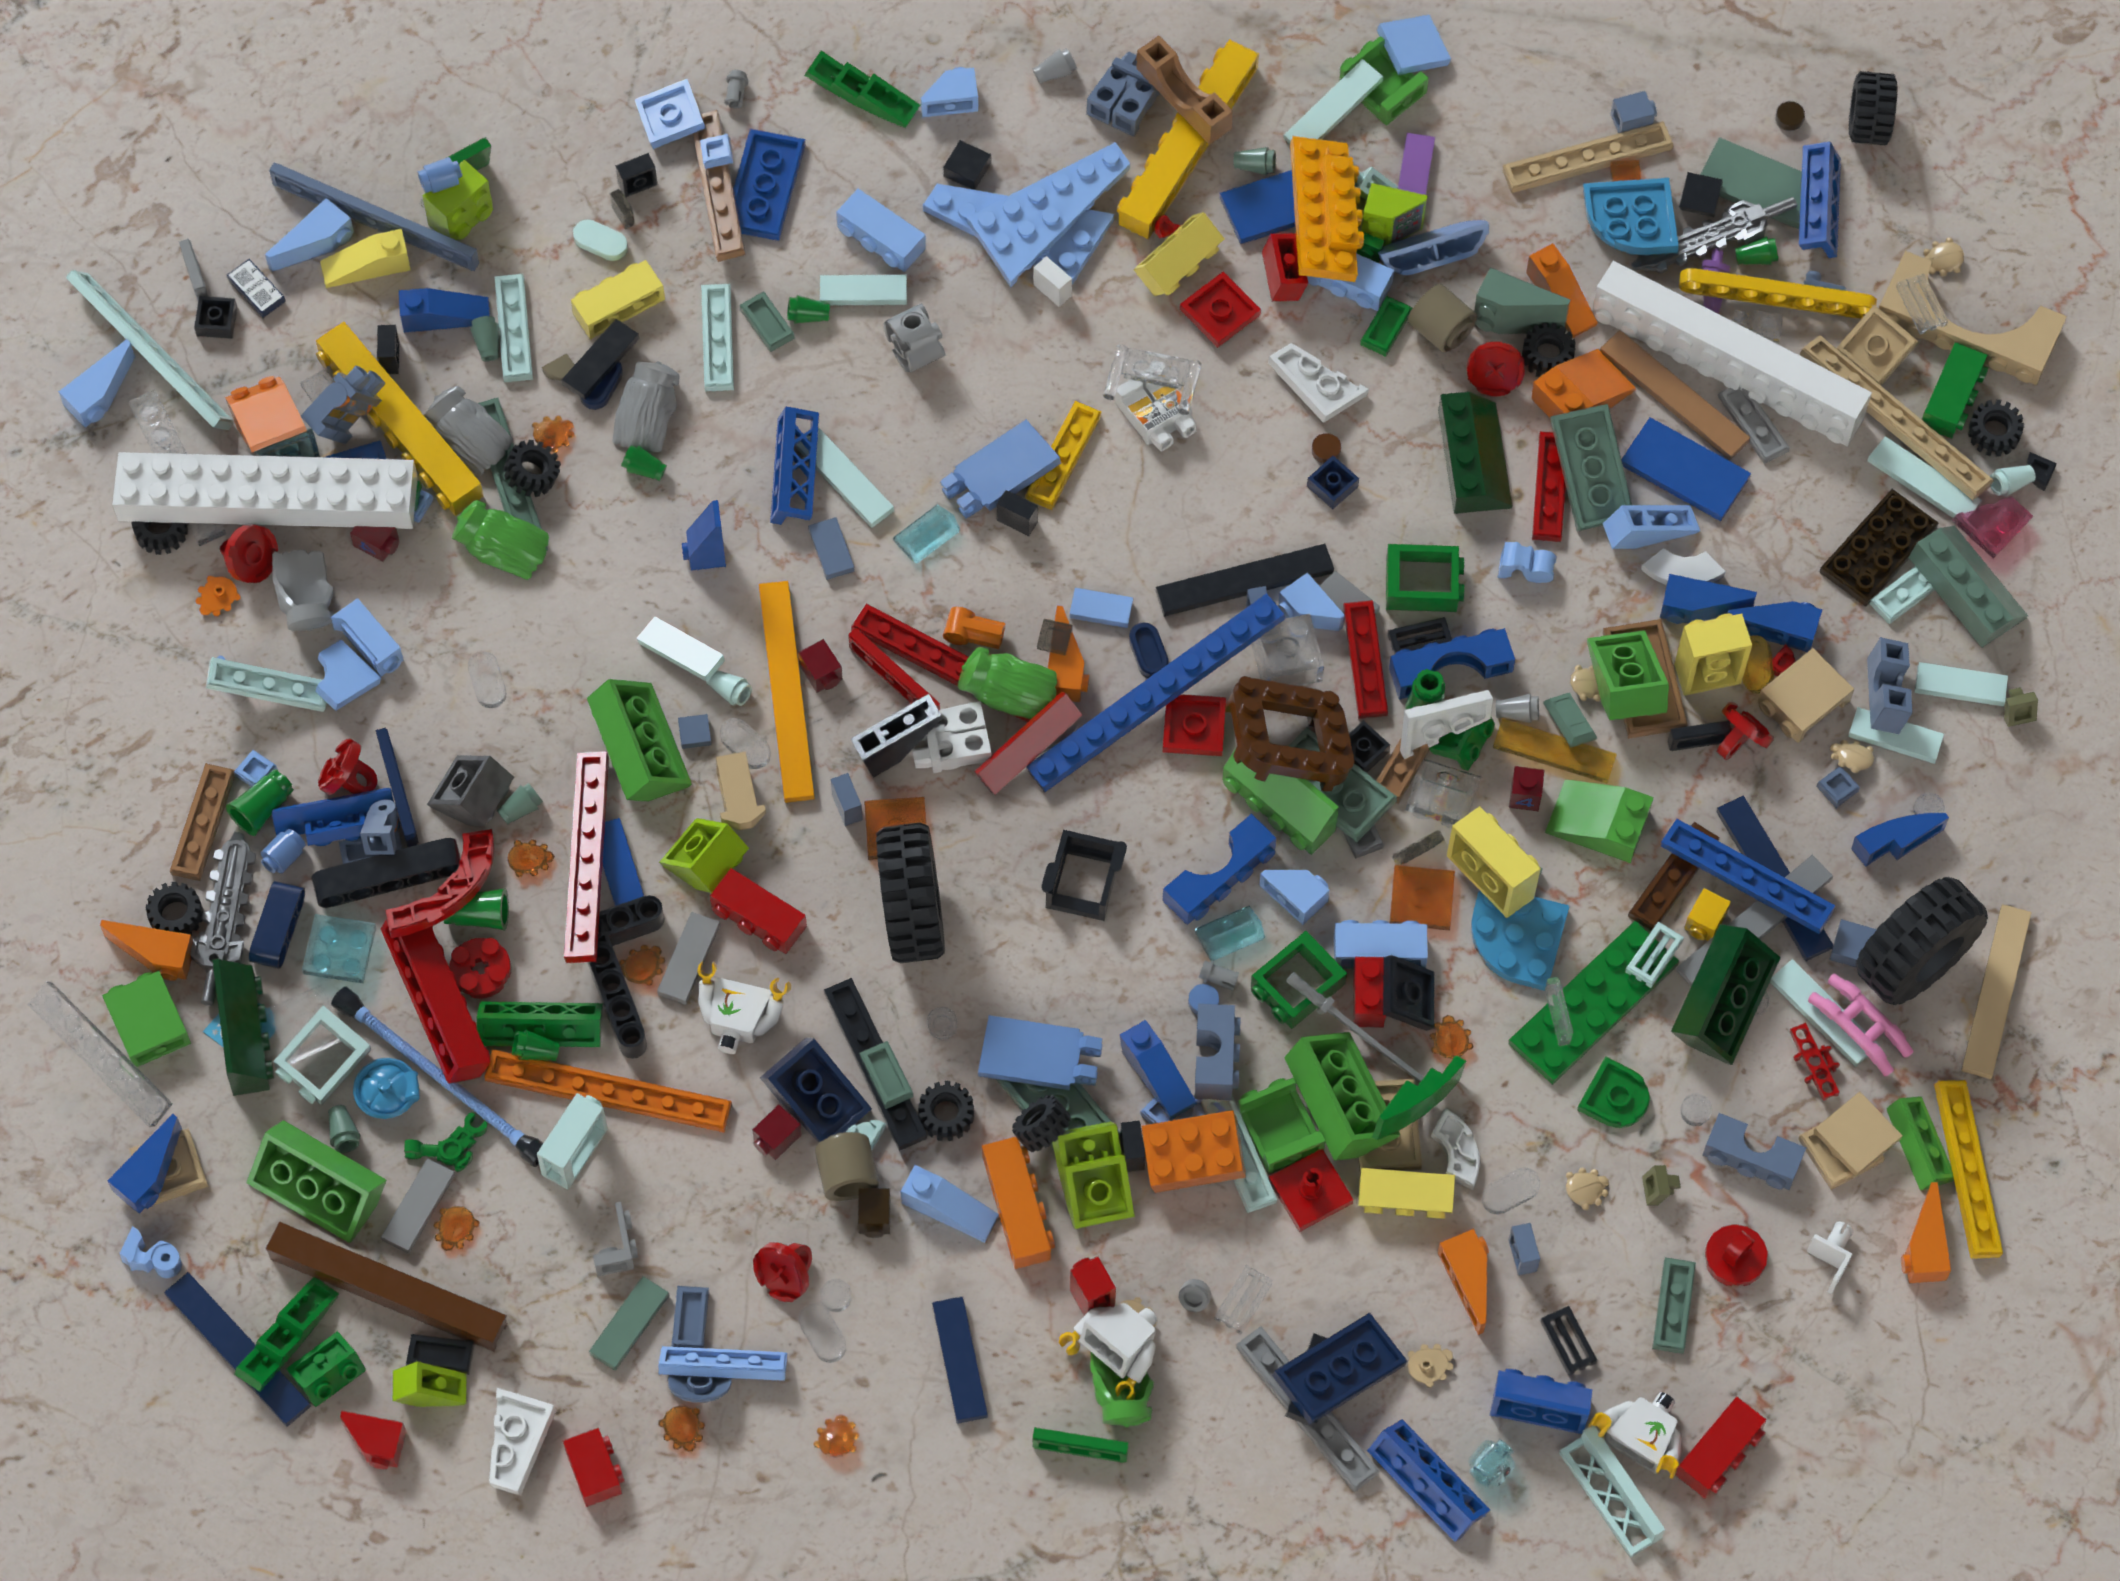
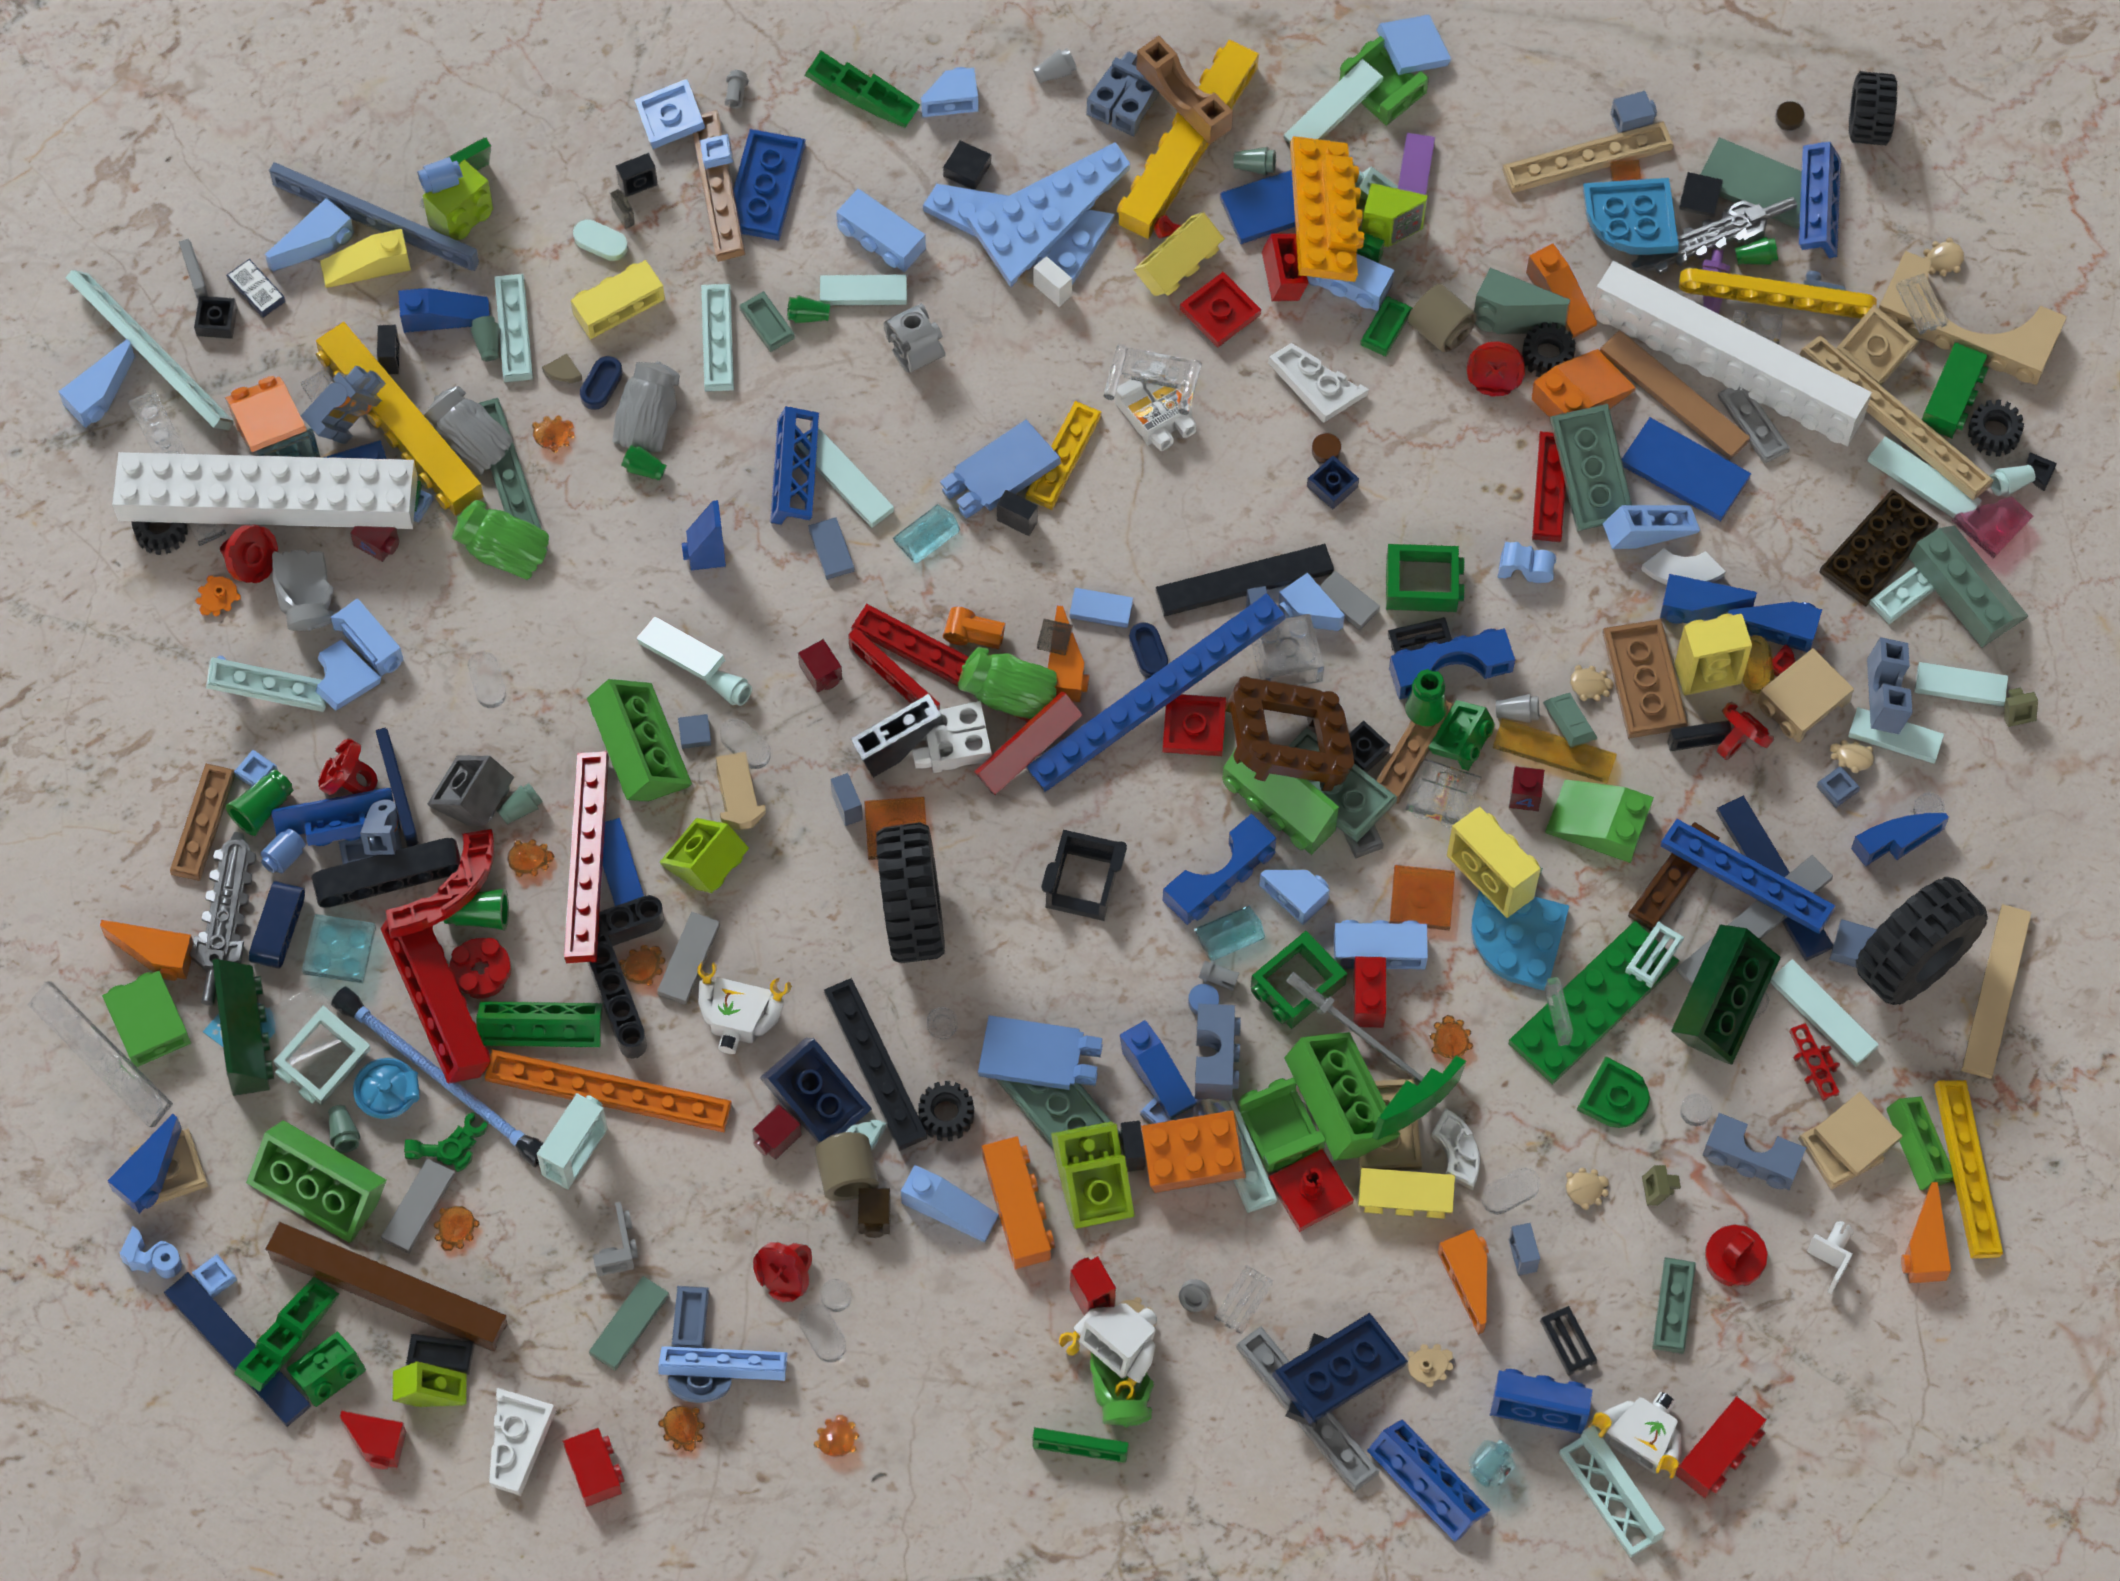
(174, 894): black tyre -> none
(214, 1276): none -> light blue tile
(525, 480): black tyre -> none
(534, 1047): green cone -> none
(600, 359): black tile -> none
(757, 912): red brick -> none
(786, 692): light orange tile -> none
(886, 1074): sand green tile -> none
(959, 1360): dark blue tile -> none
(1041, 1123): black tyre -> none
(1365, 659): red tile -> none
(1408, 992): black tile -> none
(1418, 848): clear smoke tile -> none
(1430, 722): white wing -> none
(1435, 247): medium blue brick -> none
(1473, 453): dark green slope -> none
(1628, 675): bright green slope -> none
(1706, 915): yellow brick -> none
(1866, 1040): bright pink piece -> none

